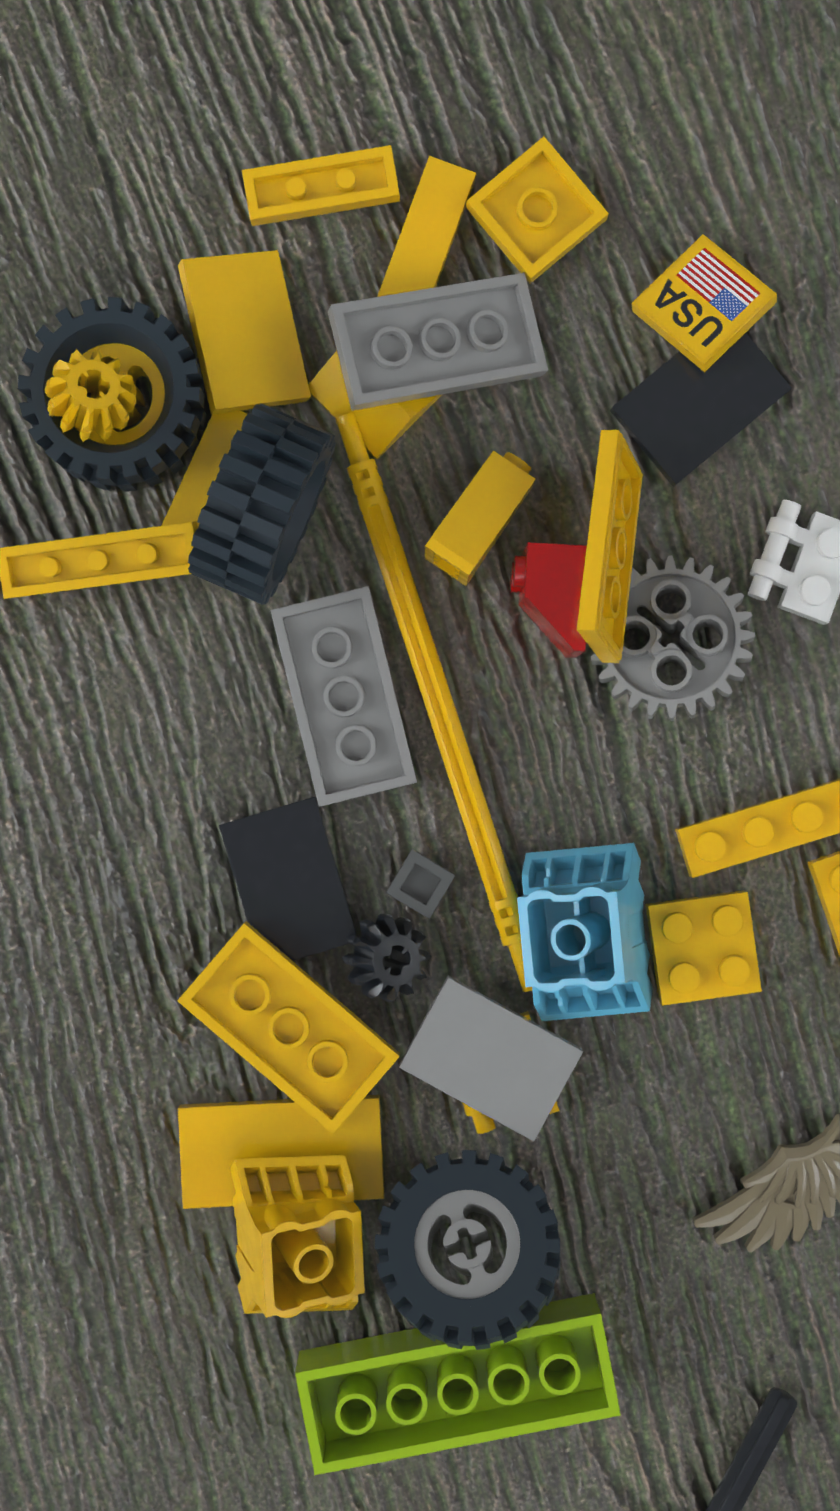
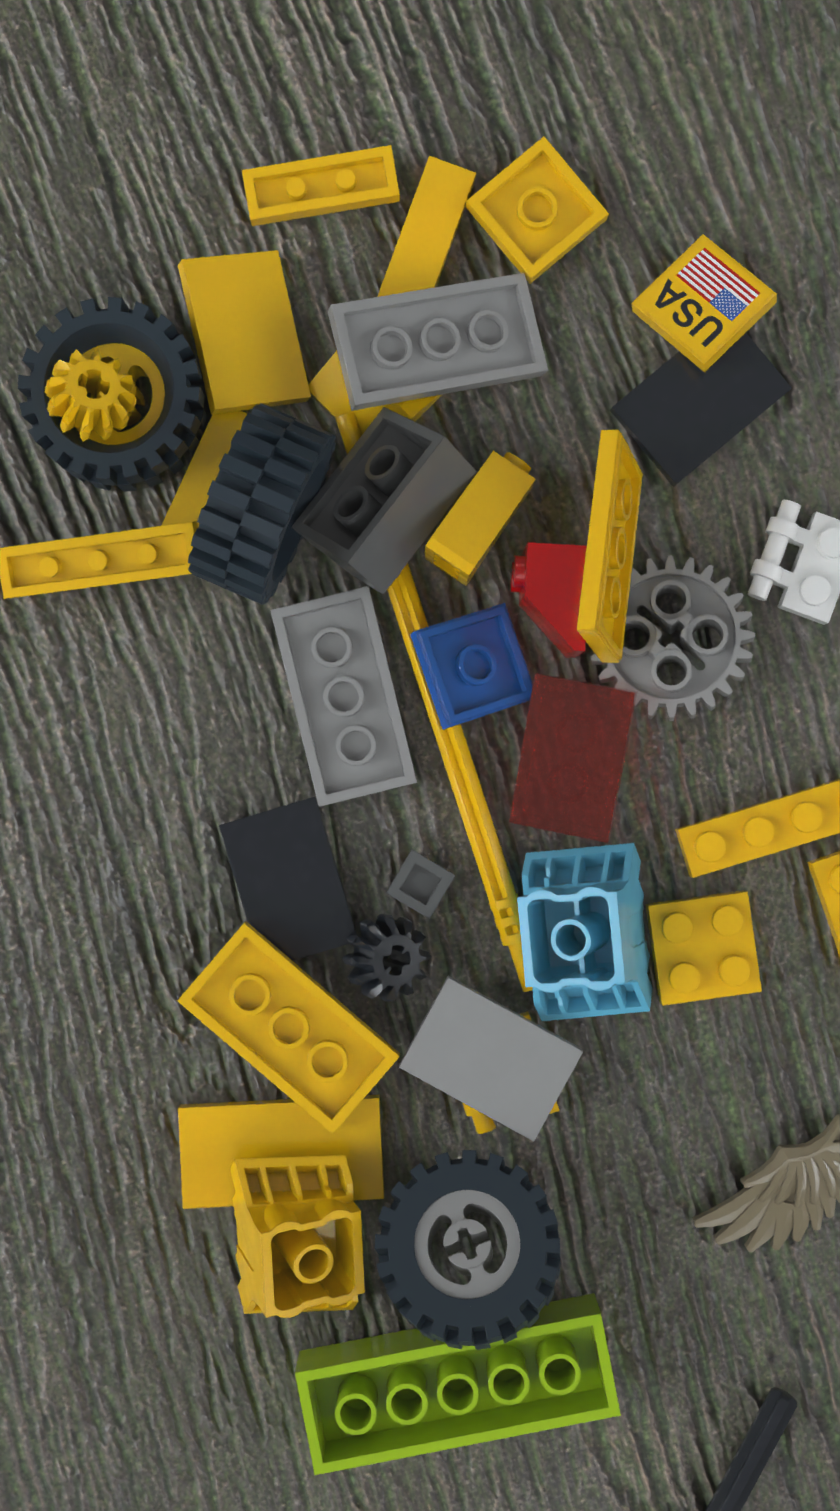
(385, 498): none -> dark grey slope
(473, 665): none -> blue tile
(572, 757): none -> clear red tile

